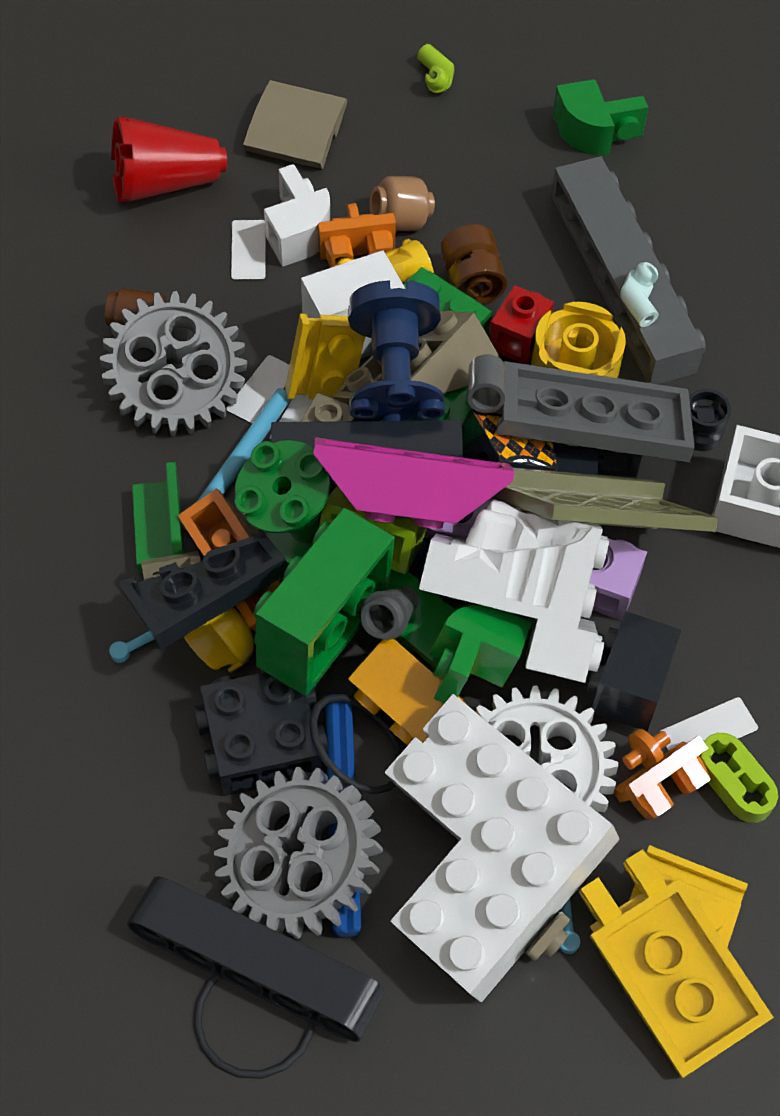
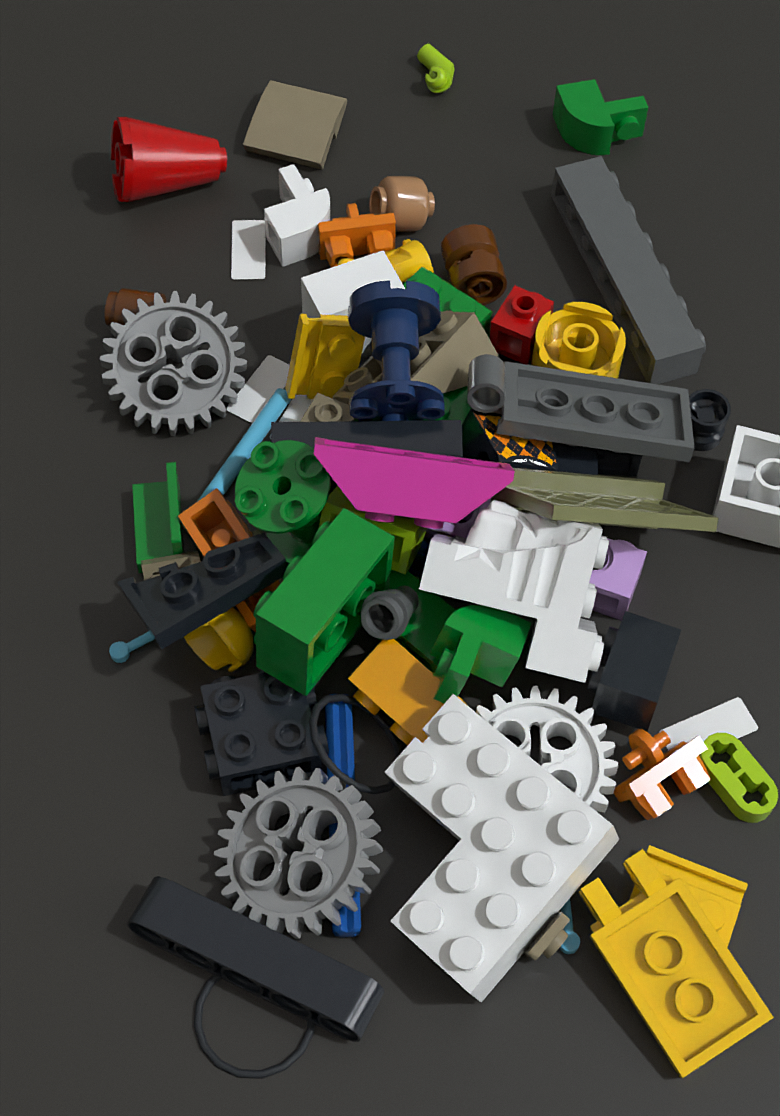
(636, 293): light aqua arm -> none

